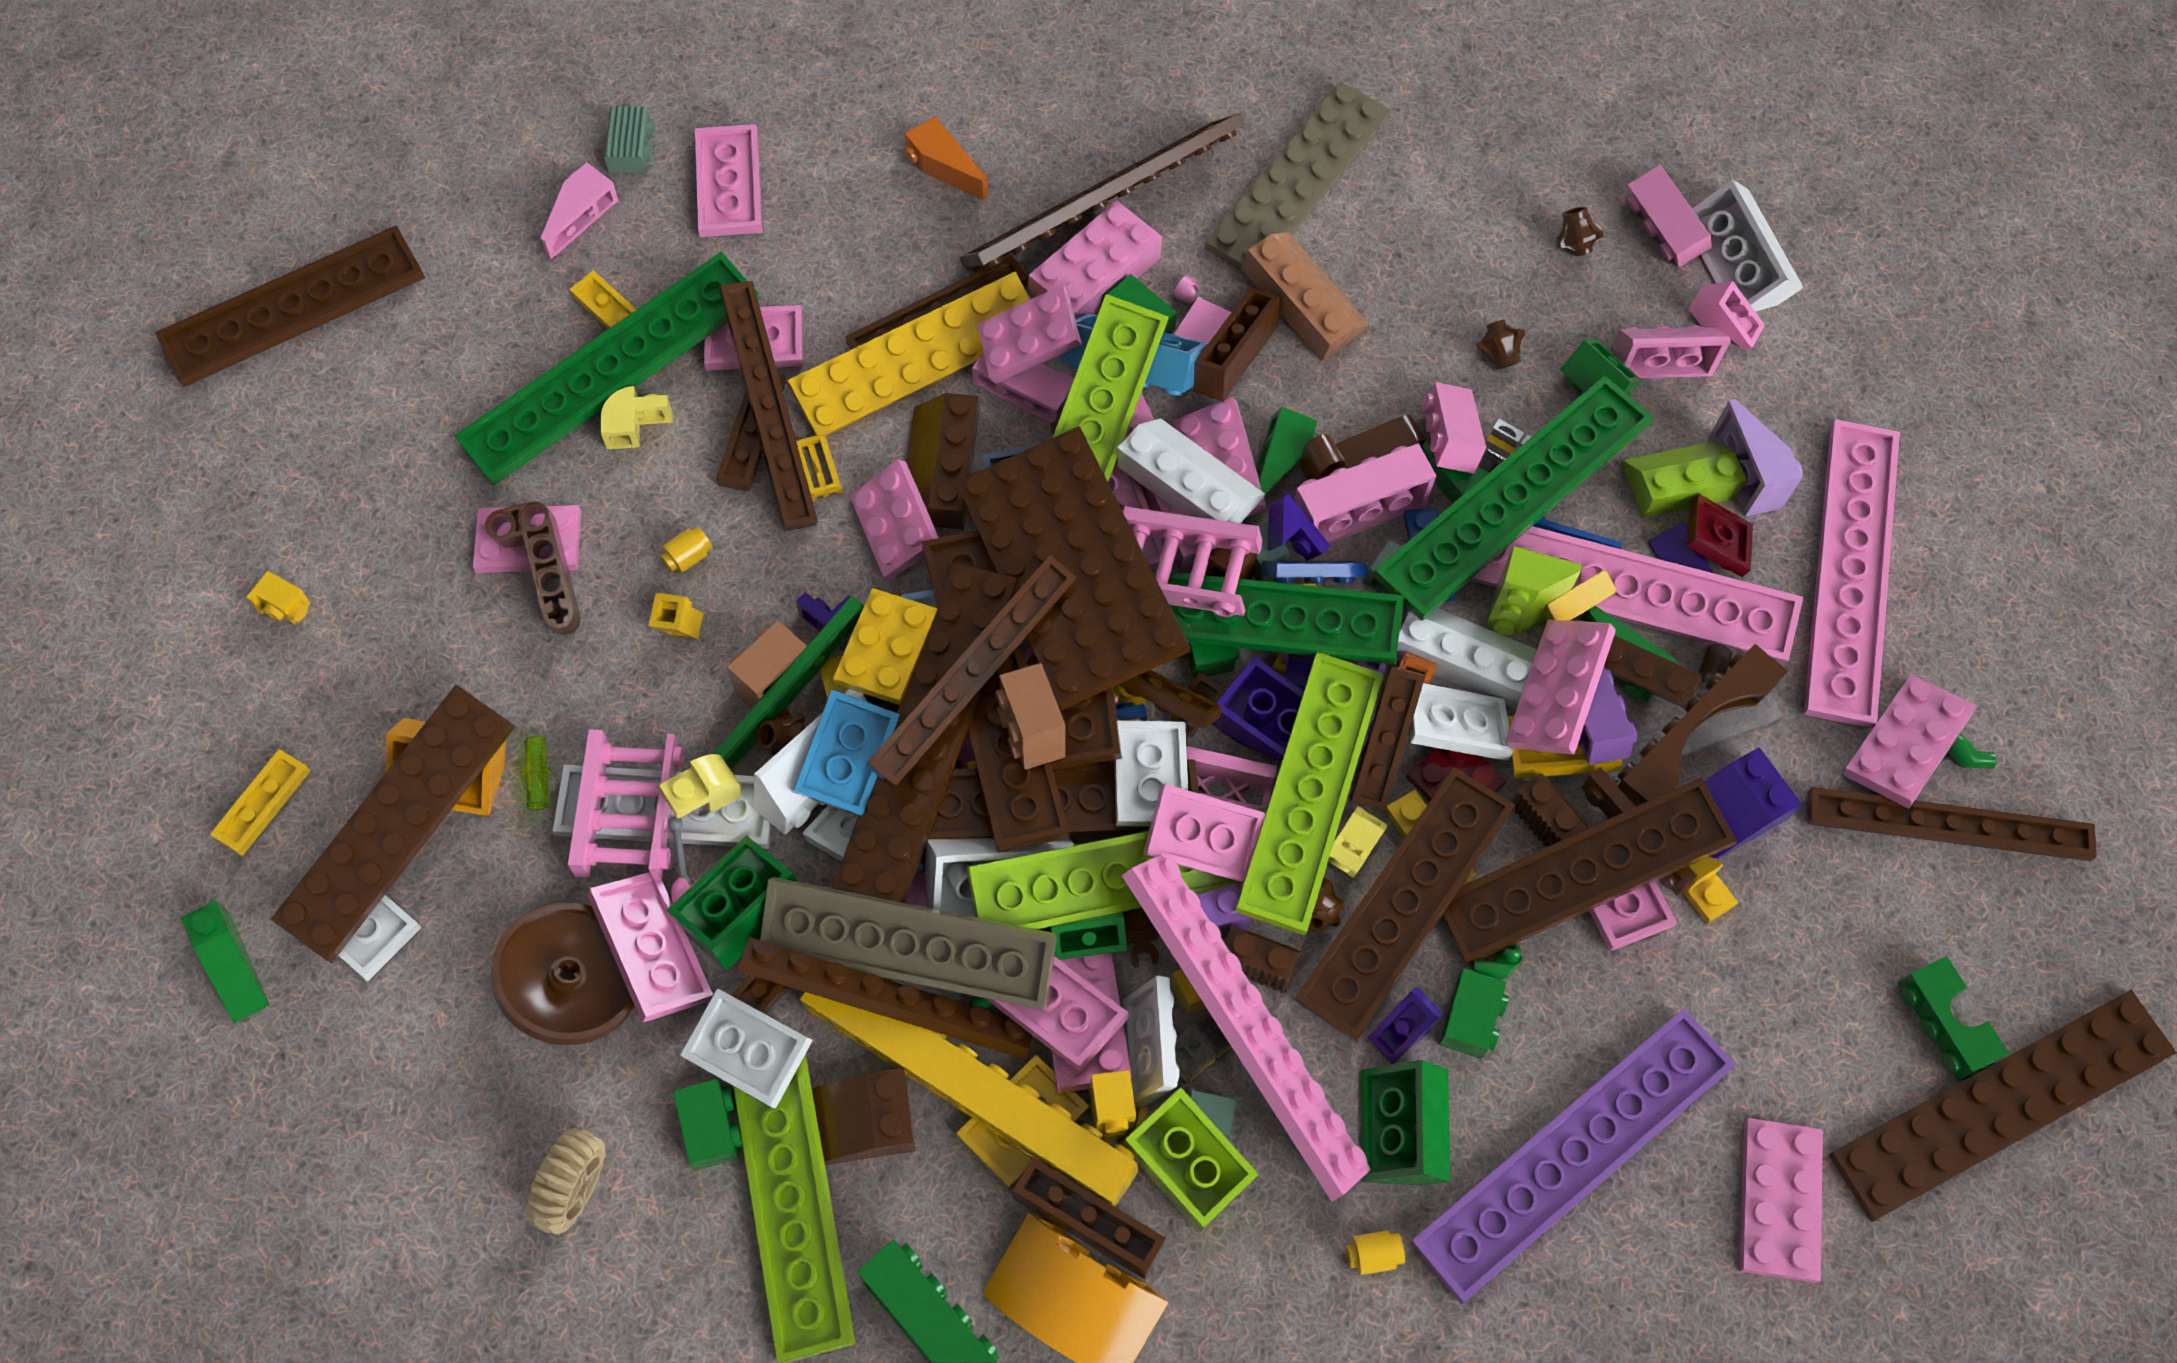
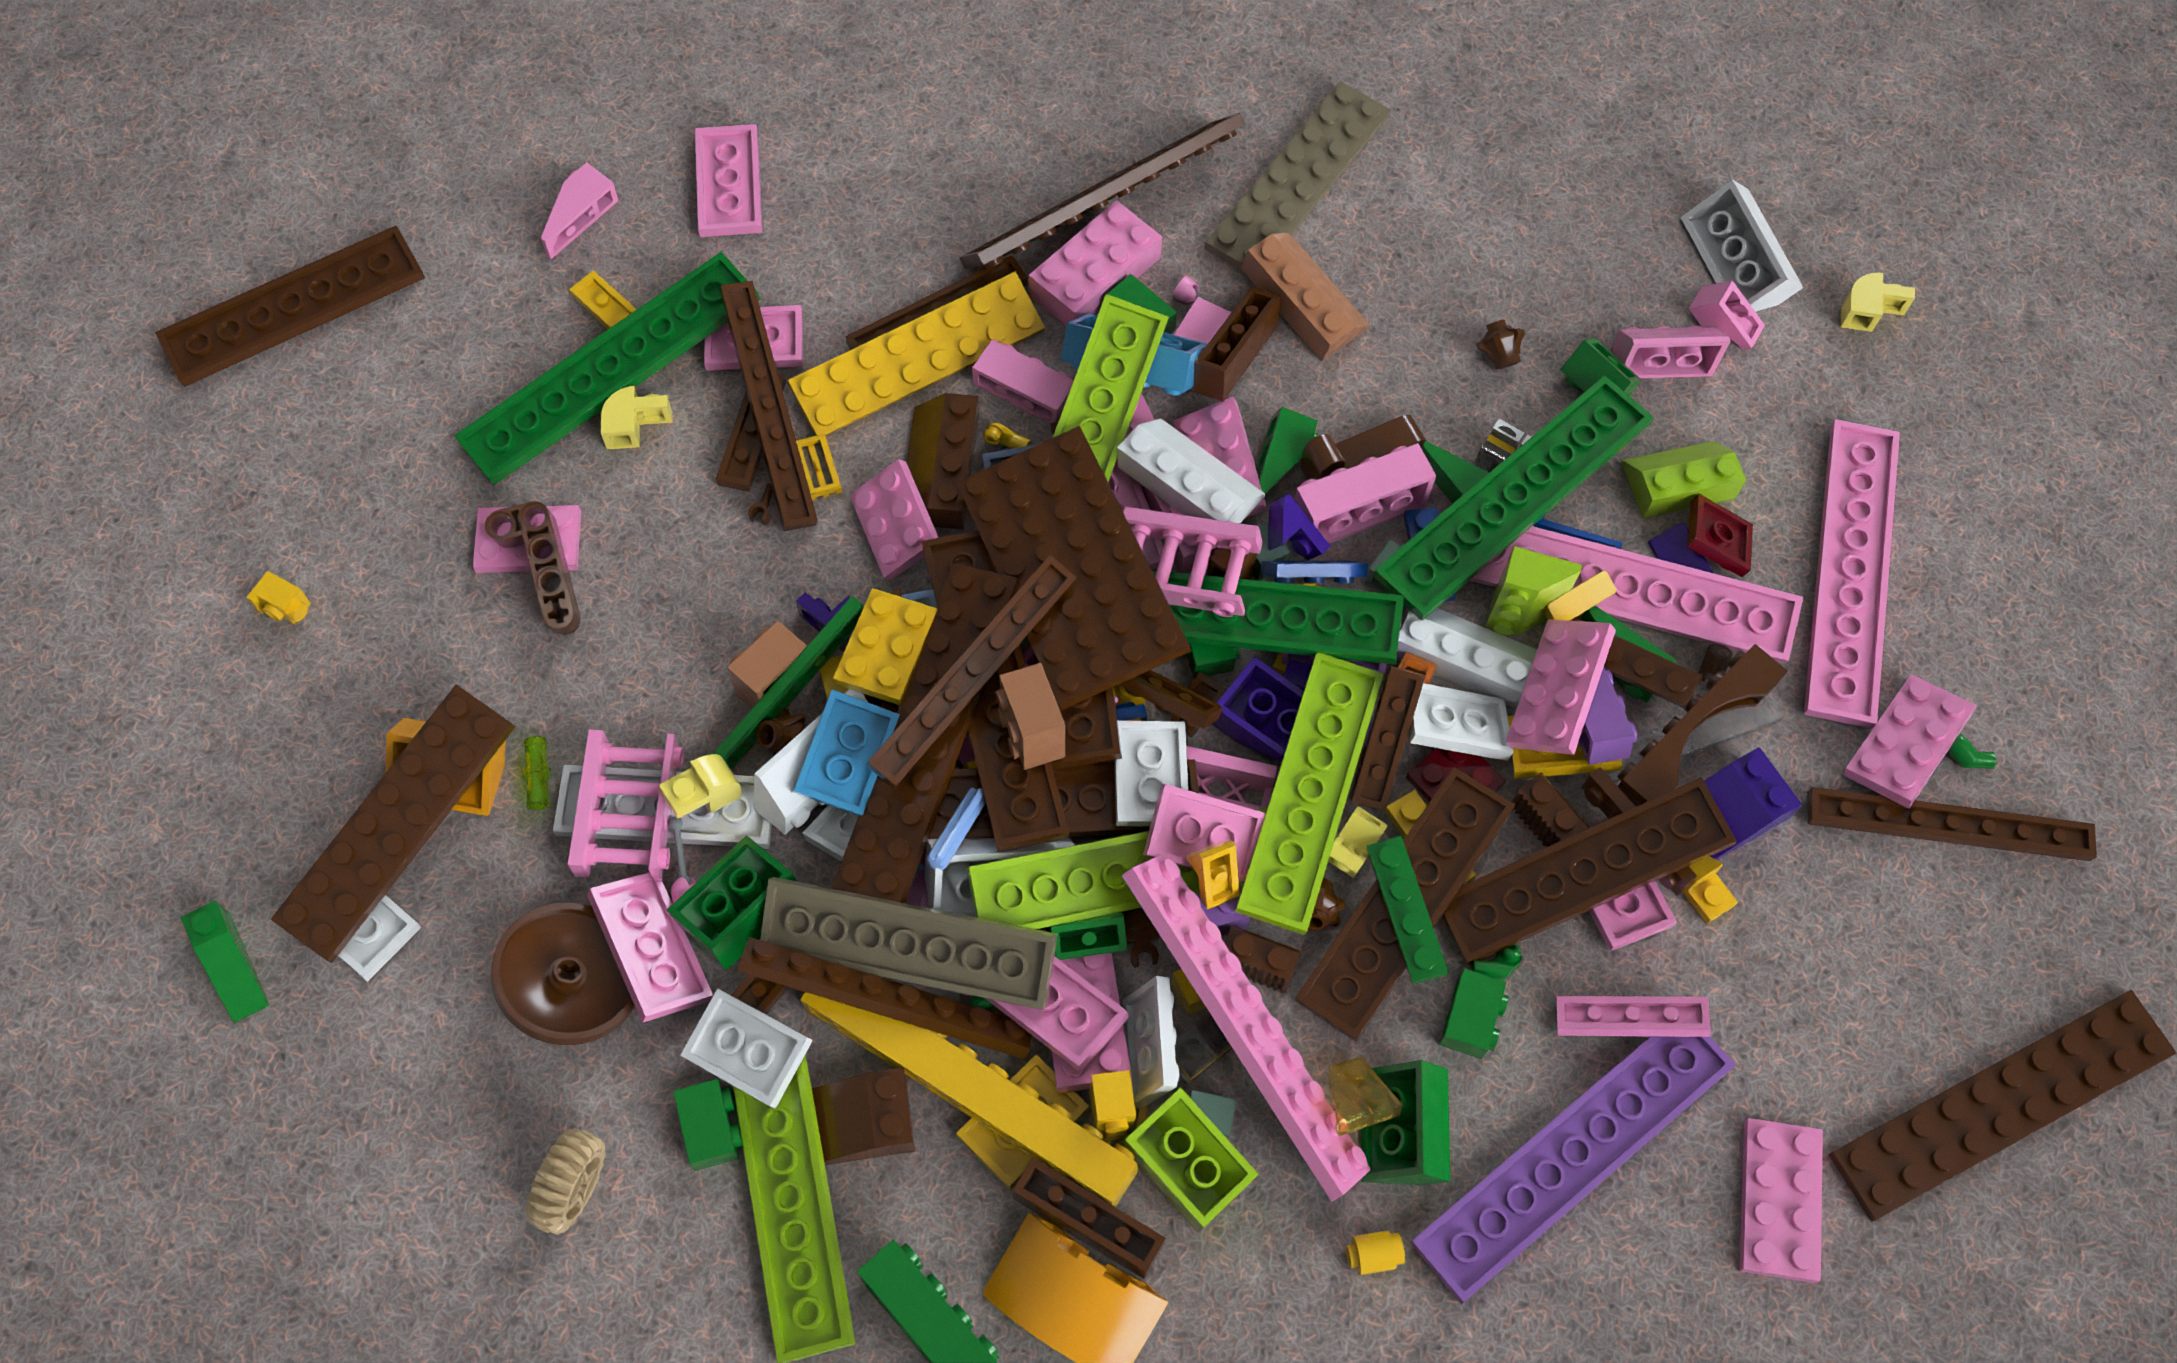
(260, 802): yellow plate -> none
(629, 139): sand green brick -> none
(675, 616): yellow brick -> none
(685, 550): yellow brick -> none
(762, 506): none -> reddish brown hand
(943, 158): orange slope -> none
(956, 829): none -> light blue axle
(999, 434): none -> yellow arm
(1029, 334): bright pink plate -> none
(1216, 873): none -> yellow slope
(1359, 1096): none -> clear yellow wing
(1405, 1025): dark purple slope -> none
(1407, 910): none -> green plate
(1454, 427): bright pink brick -> none
(1579, 231): reddish brown rock -> none
(1633, 1016): none -> bright pink plate
(1668, 216): bright pink brick -> none
(1763, 457): lavender slope -> none
(1871, 299): none -> light yellow brick
(1962, 1047): green arch -> none

